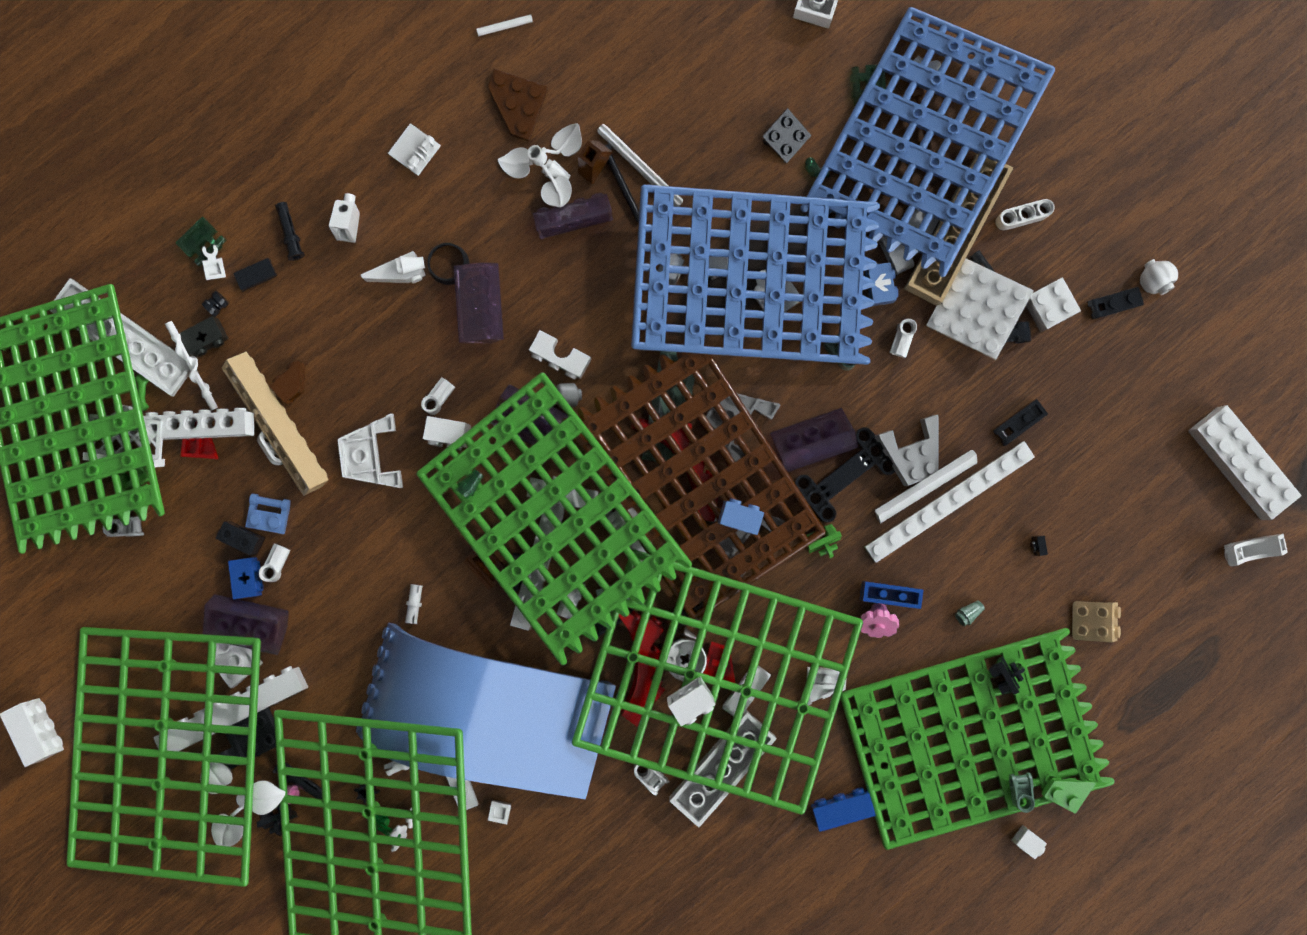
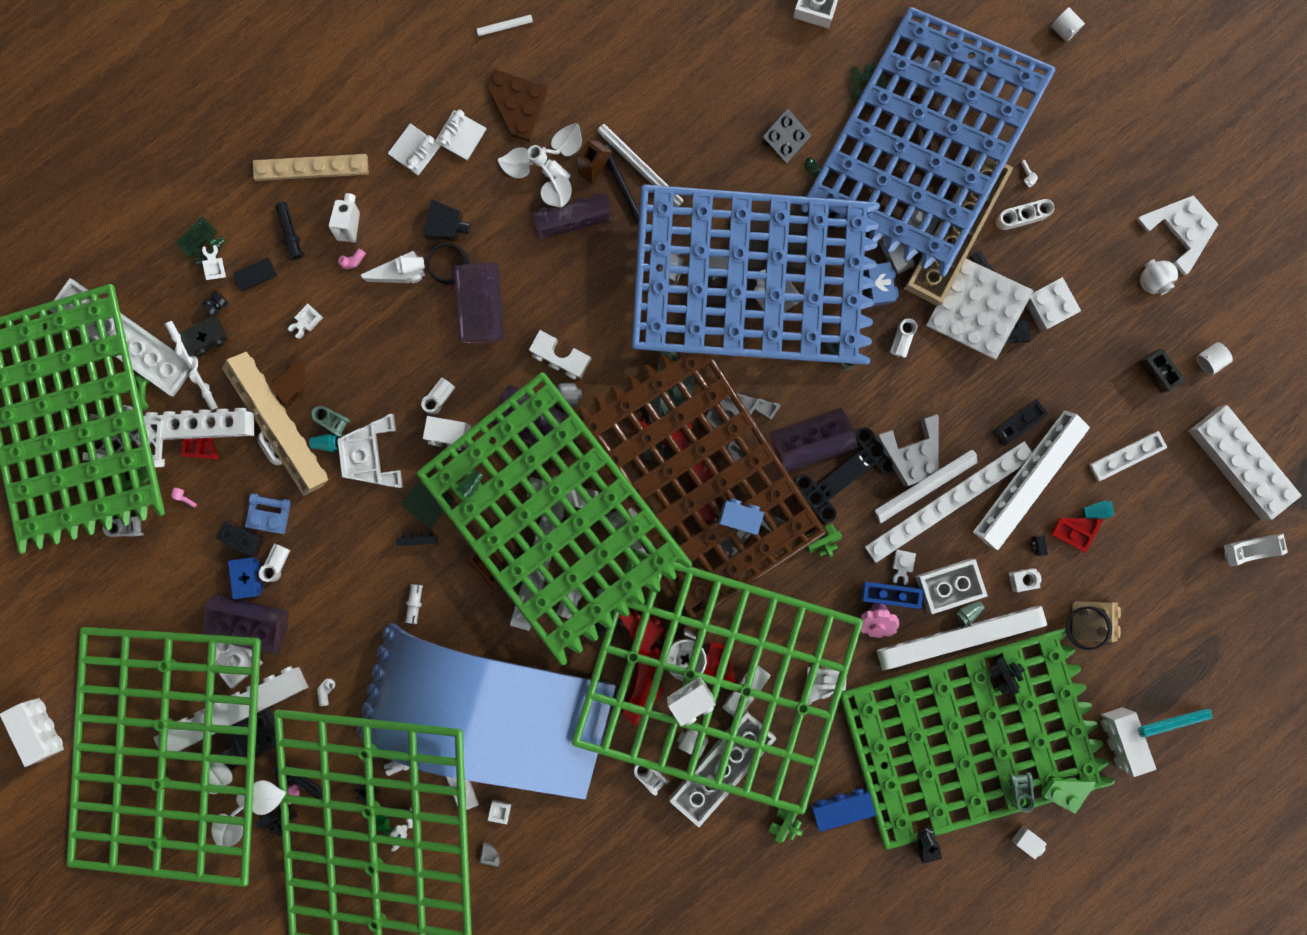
(177, 494): none -> bright pink hand
(307, 319): none -> white plate
(310, 167): none -> tan plate
(323, 691): none -> white arm
(325, 442): none -> teal cone
(333, 421): none -> sand green piece
(352, 262): none -> bright pink arm
(408, 539): none -> black plate
(423, 504): none -> clear green plate
(444, 223): none -> black torso
(460, 134): none -> white hinge
(489, 855): none -> light grey tile
(687, 741): none -> white brick
(781, 832): none -> bright green hips
(903, 562): none -> white plate
(927, 846): none -> black piece
(951, 586): none -> white brick
(961, 637): none -> white beam
(1016, 580): none -> white brick
(1031, 177): none -> white hand
(1031, 479): none -> white brick
(1067, 24): none -> white piece
(1073, 640): none -> black tyre
(1076, 532): none -> red wing
(1099, 510): none -> teal cone
(1116, 303): black plate -> none
(1127, 456): none -> white tile
(1130, 749): none -> white brick
(1161, 370): none -> pearl dark grey brick
(1175, 722): none -> teal axle
(1188, 223): none -> white wing
(1214, 358): none -> white piece

